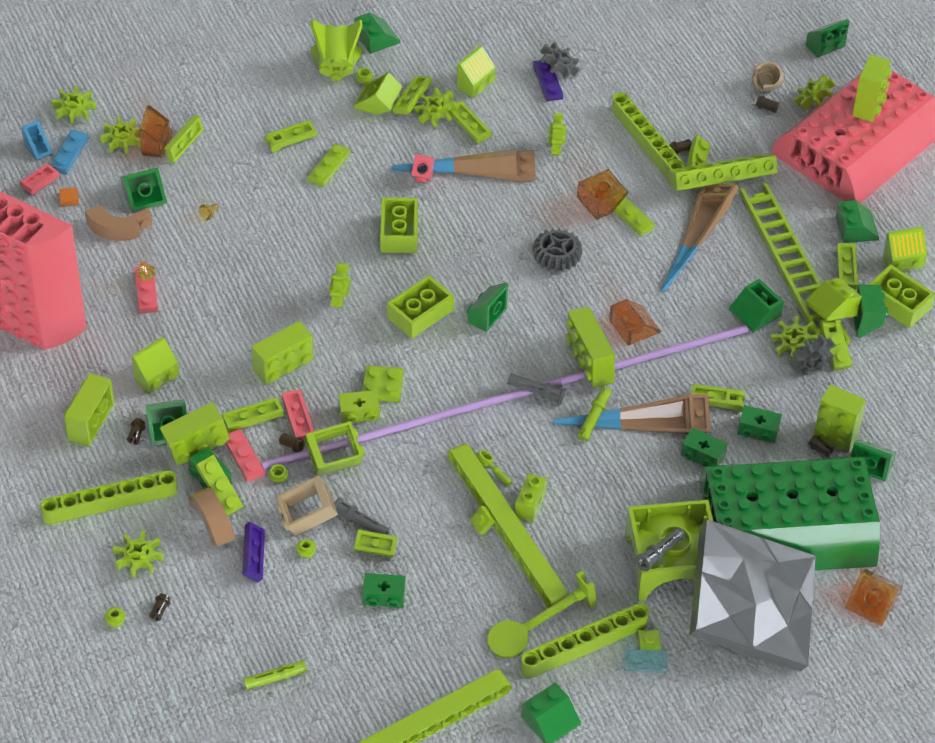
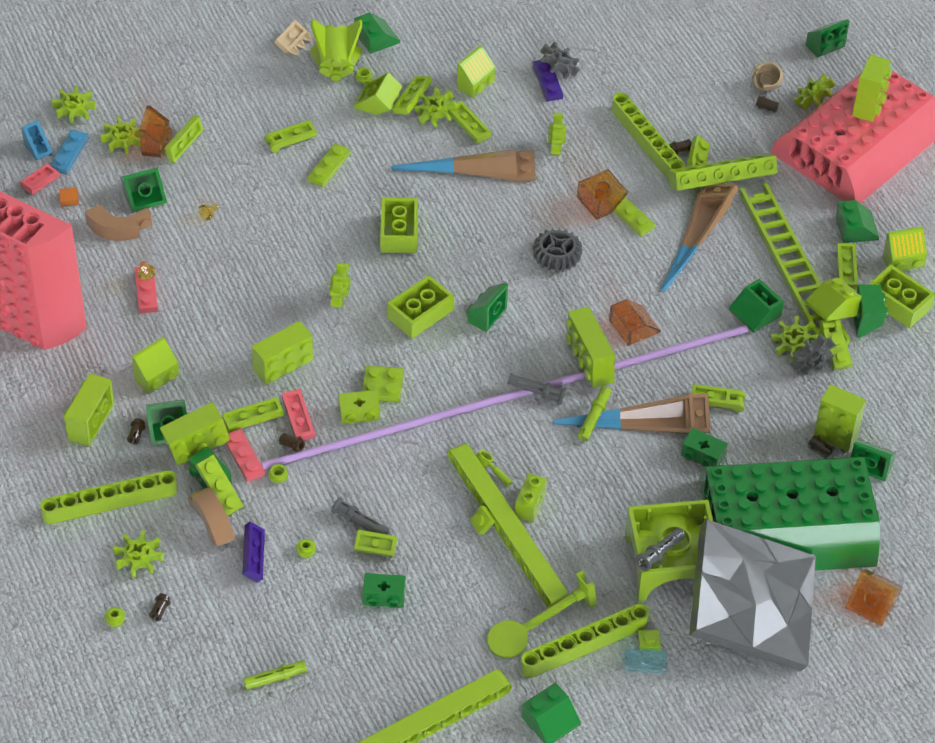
(293, 38): none -> tan plate
(300, 493): tan window -> none
(313, 438): lime window -> none
(419, 161): coral brick -> none
(759, 424): green brick -> none

